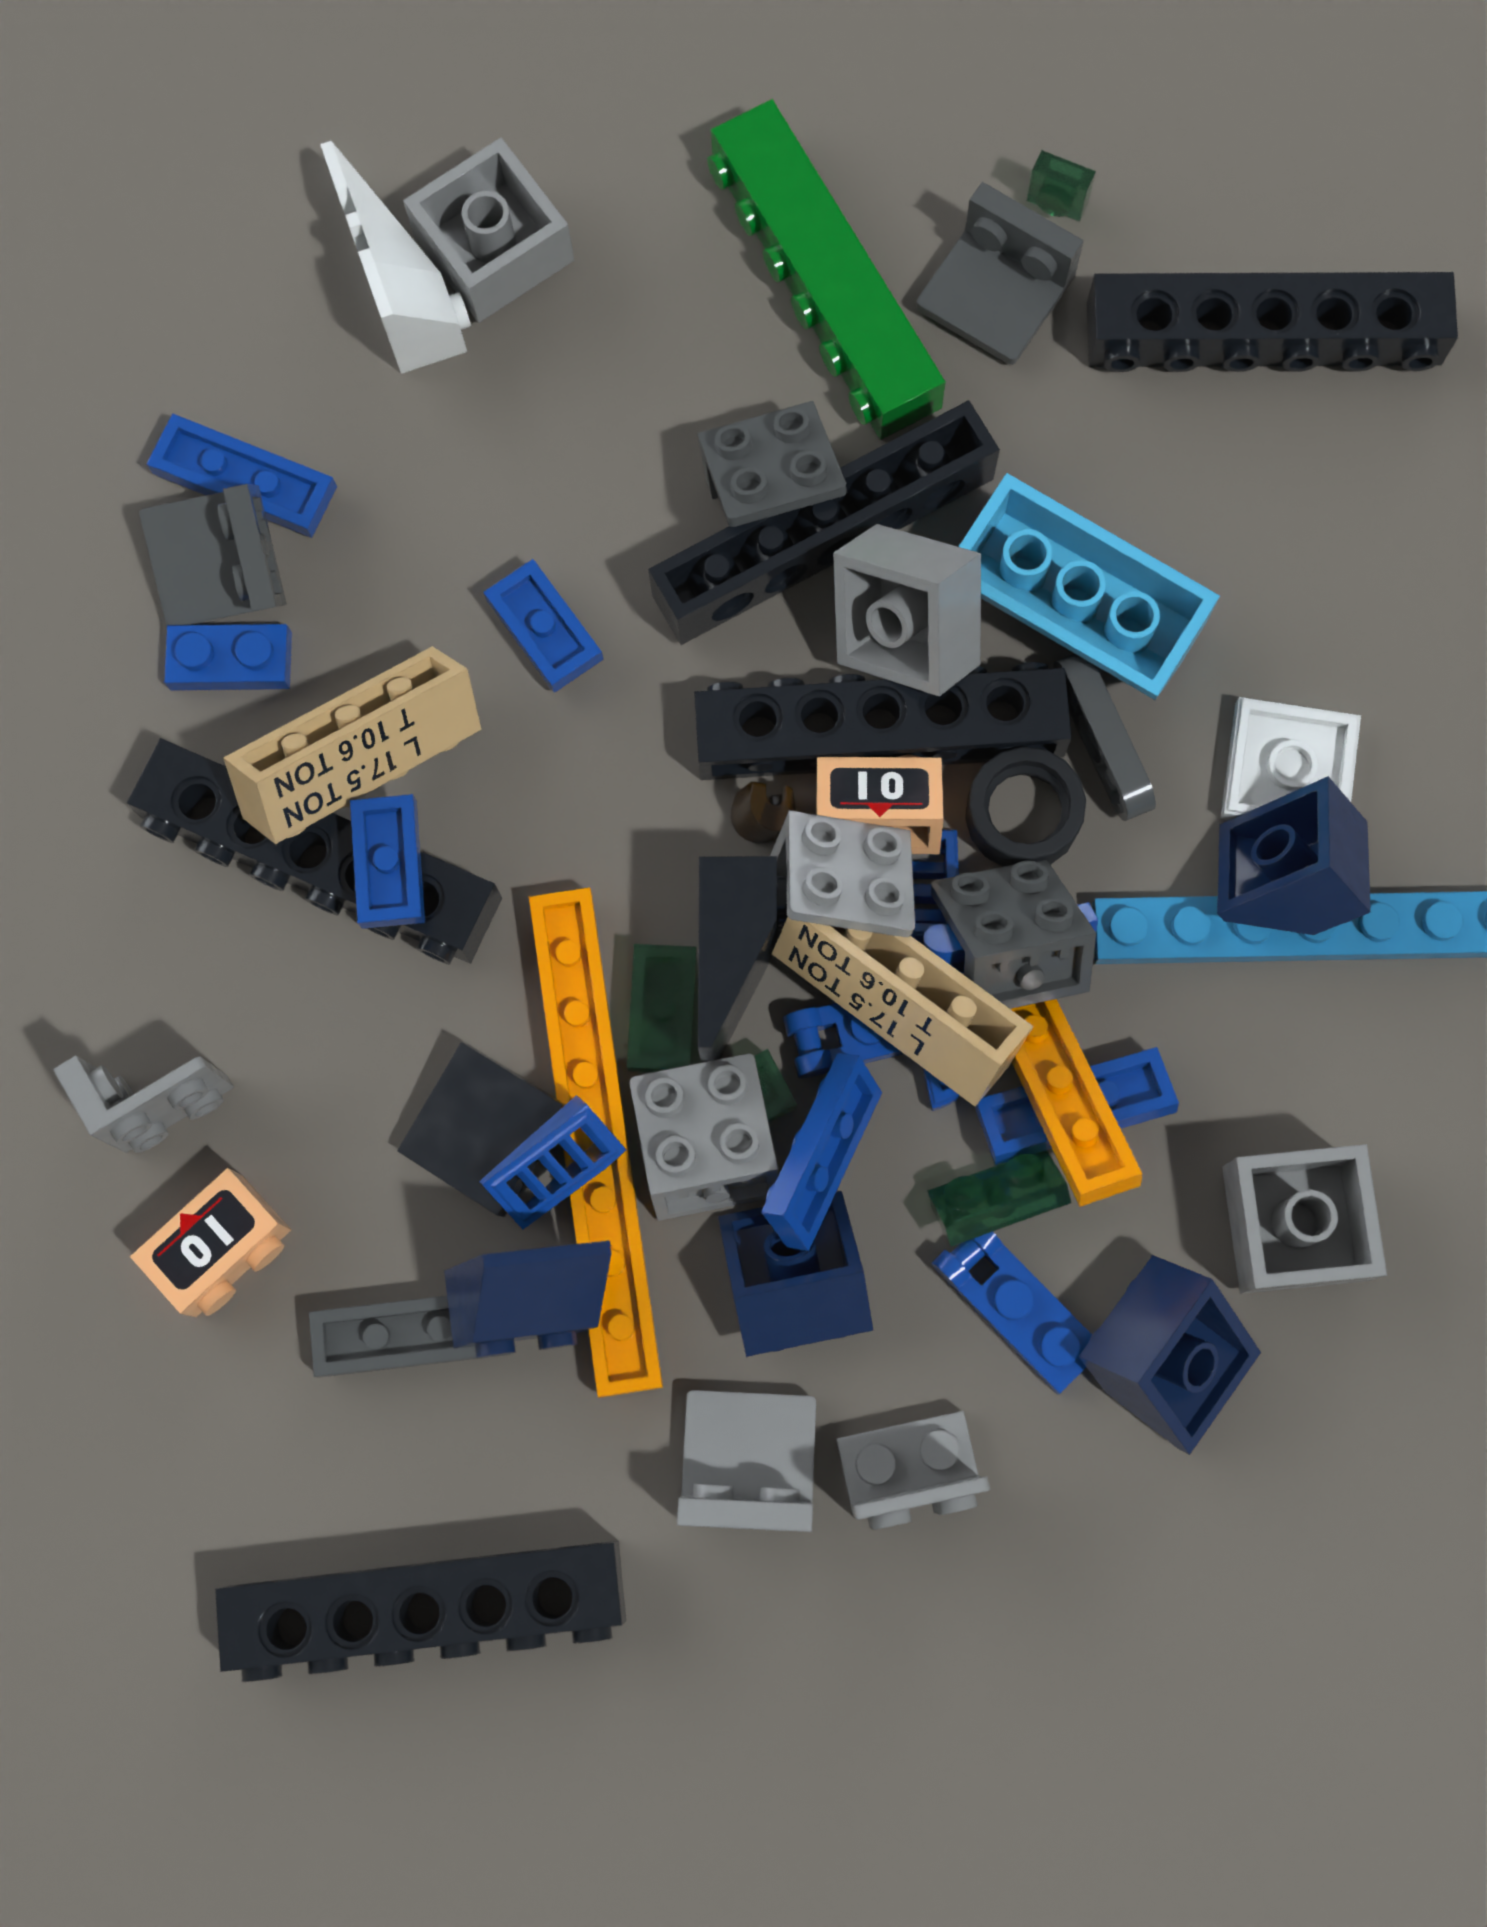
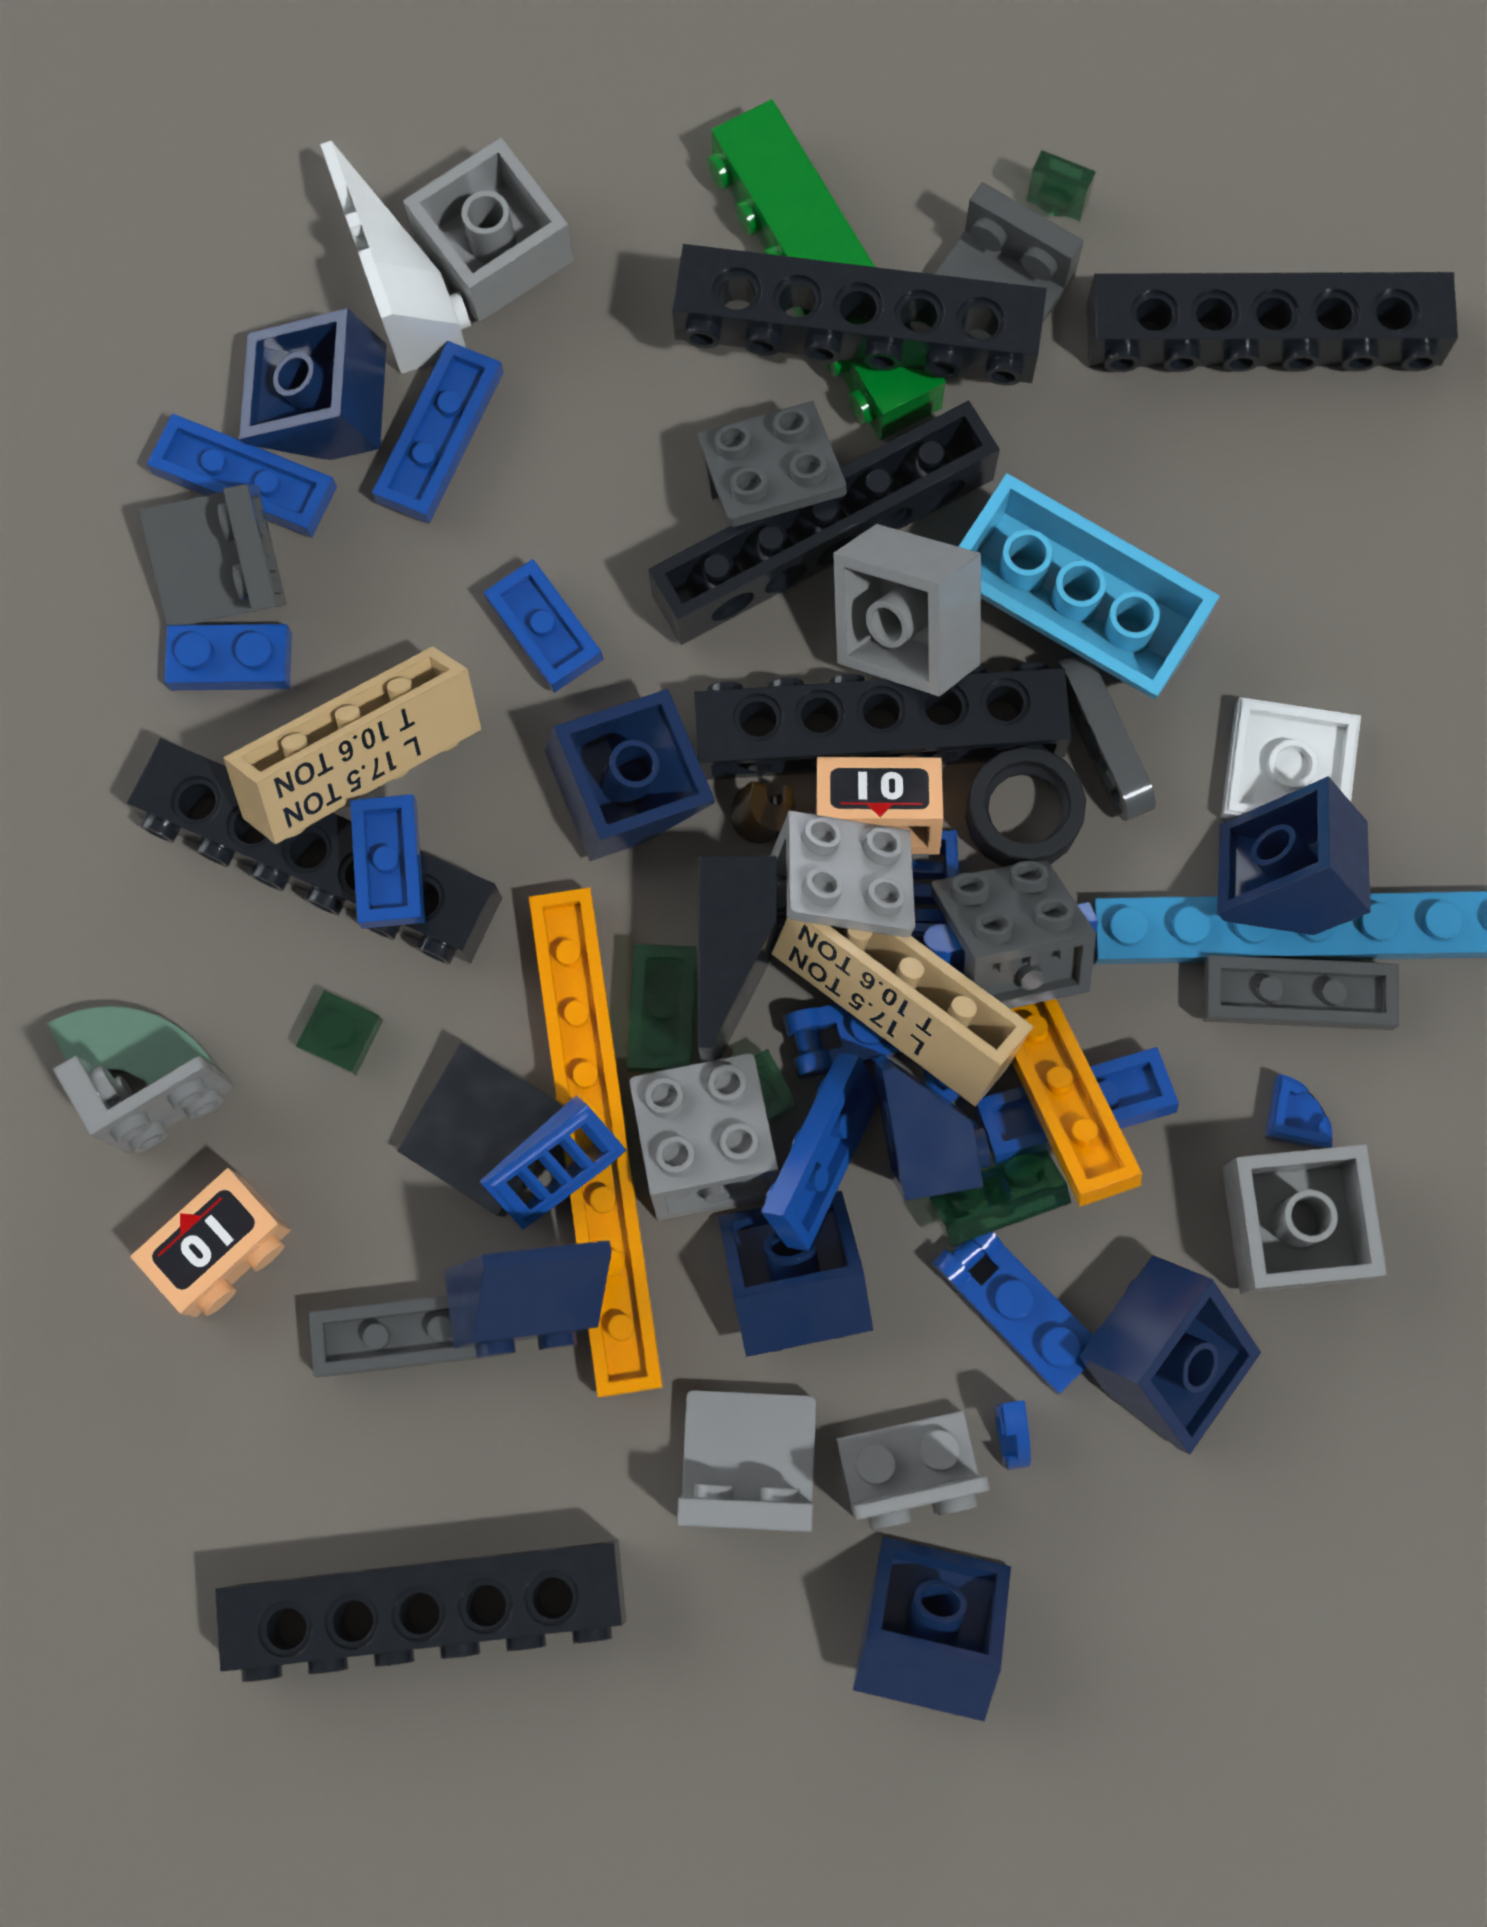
(126, 1041): none -> sand green tile
(314, 387): none -> dark blue slope
(339, 1033): none -> clear green plate
(438, 432): none -> blue plate
(627, 773): none -> dark blue slope
(836, 290): none -> black brick
(926, 1136): none -> dark blue slope
(934, 1629): none -> dark blue slope
(1013, 1434): none -> blue tile
(1297, 1116): none -> blue tile
(1301, 992): none -> dark grey plate

